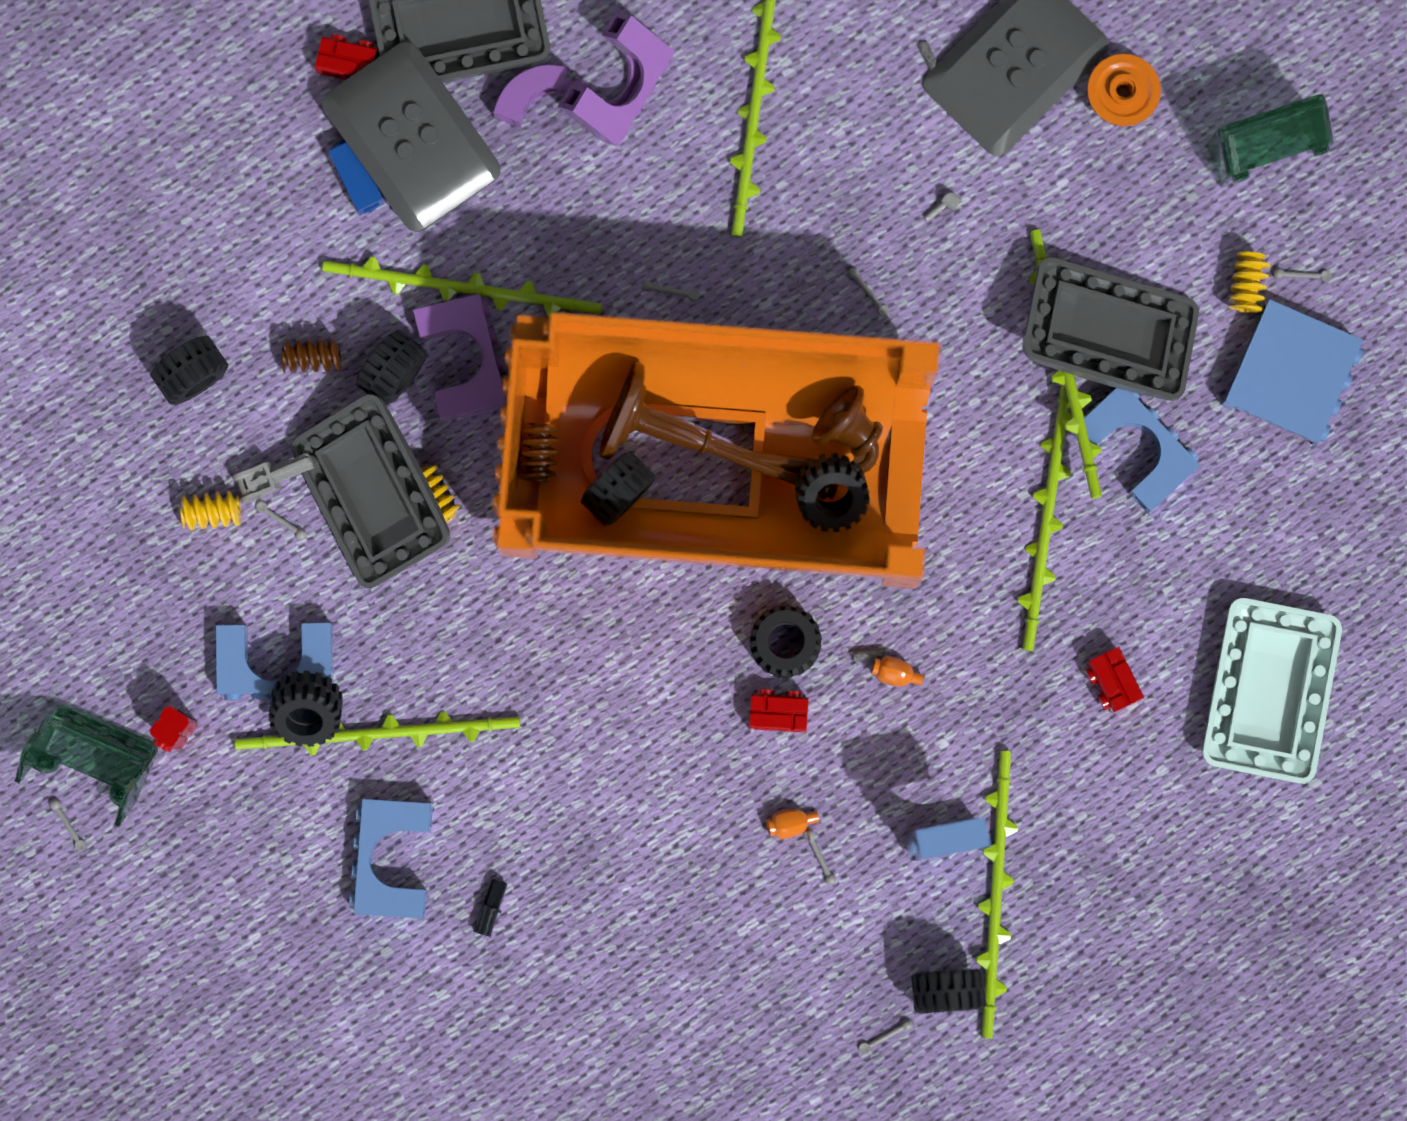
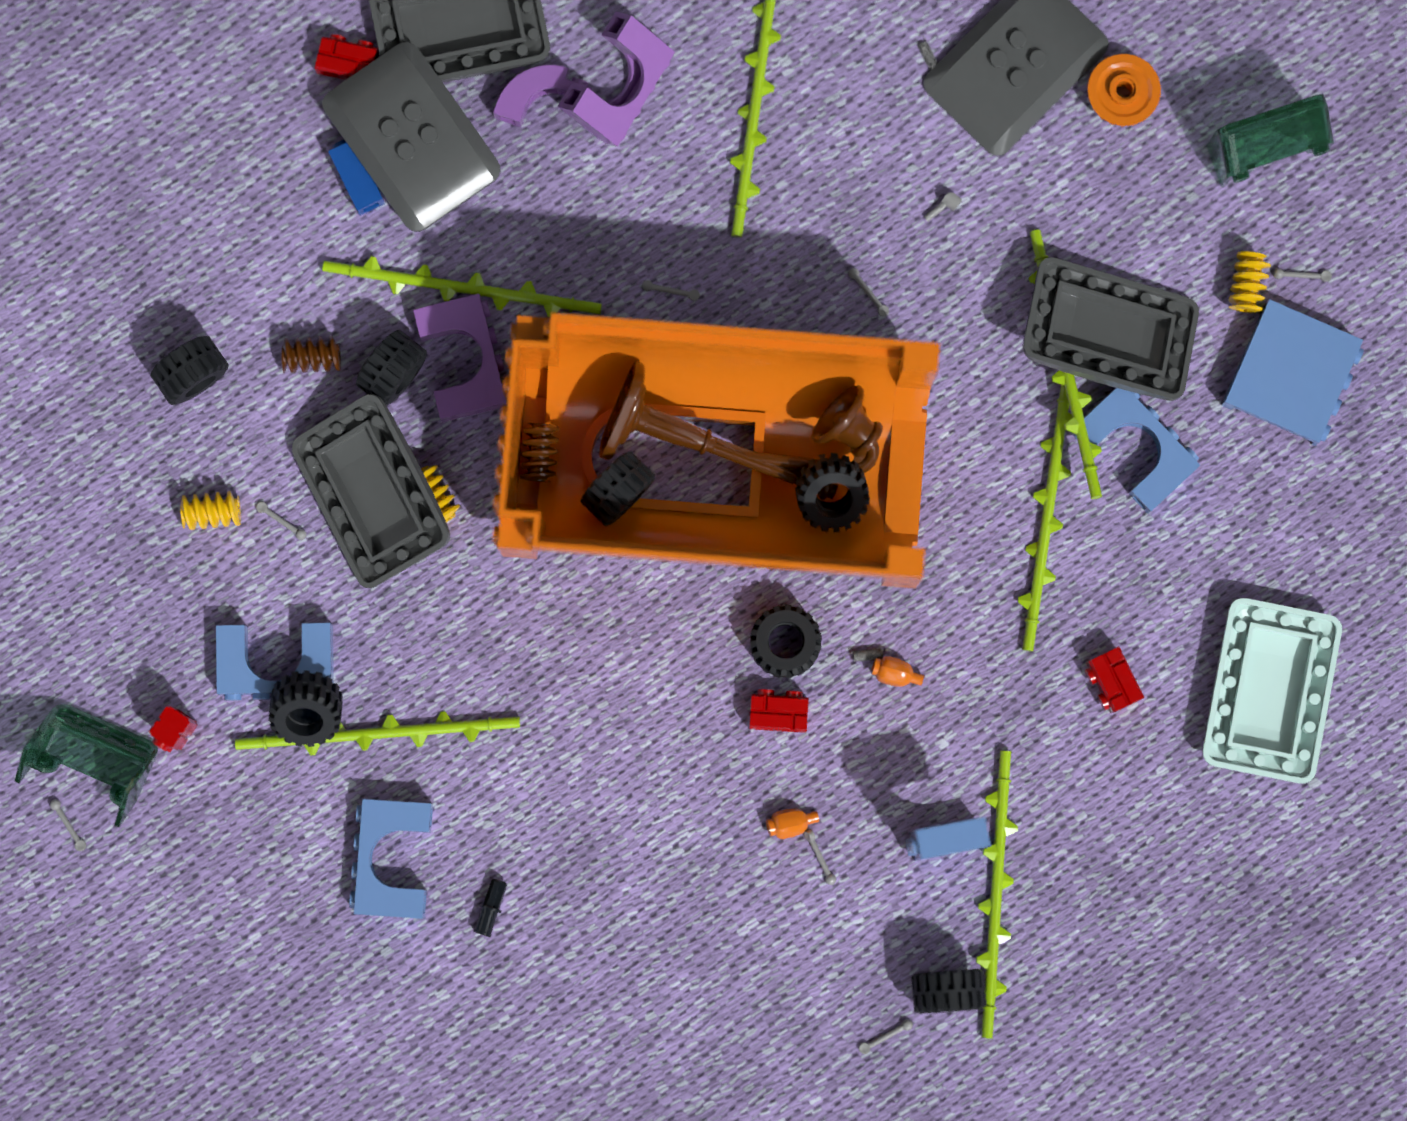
(265, 478): light grey connector -> none

